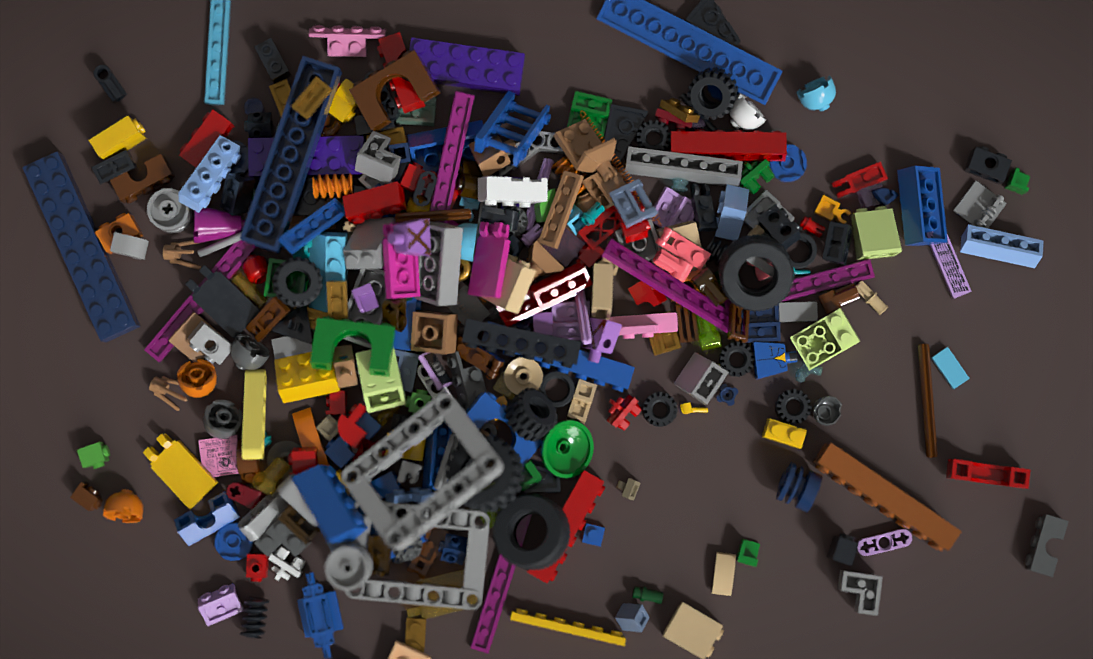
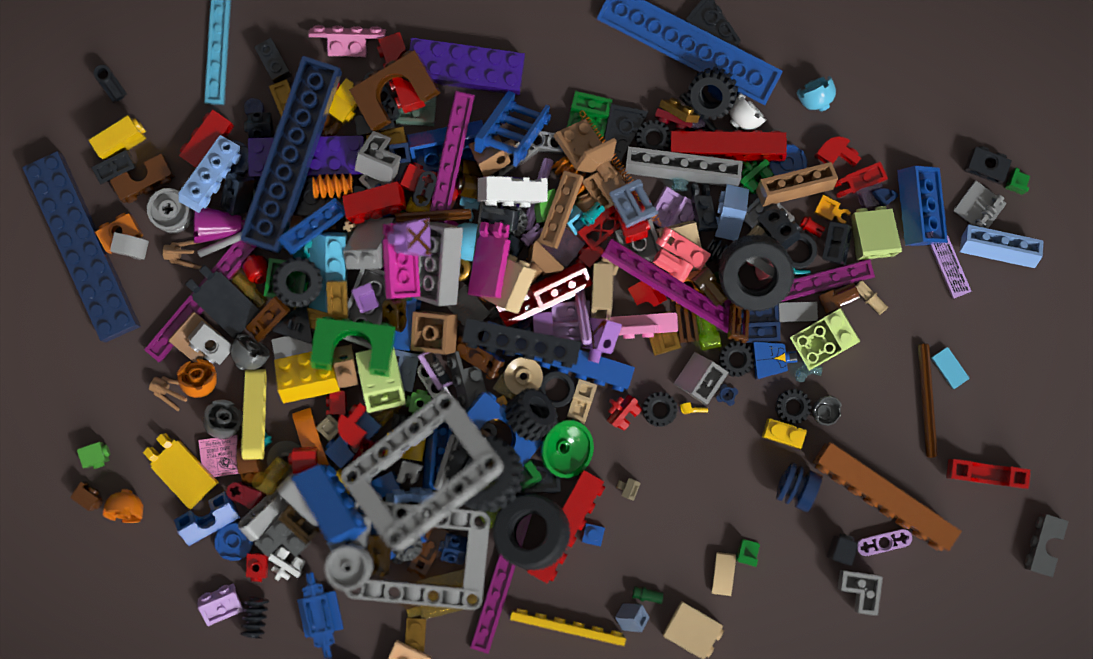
(311, 98): pearl gold plate -> none
(796, 184): none -> medium nougat brick
(837, 148): none -> red brick

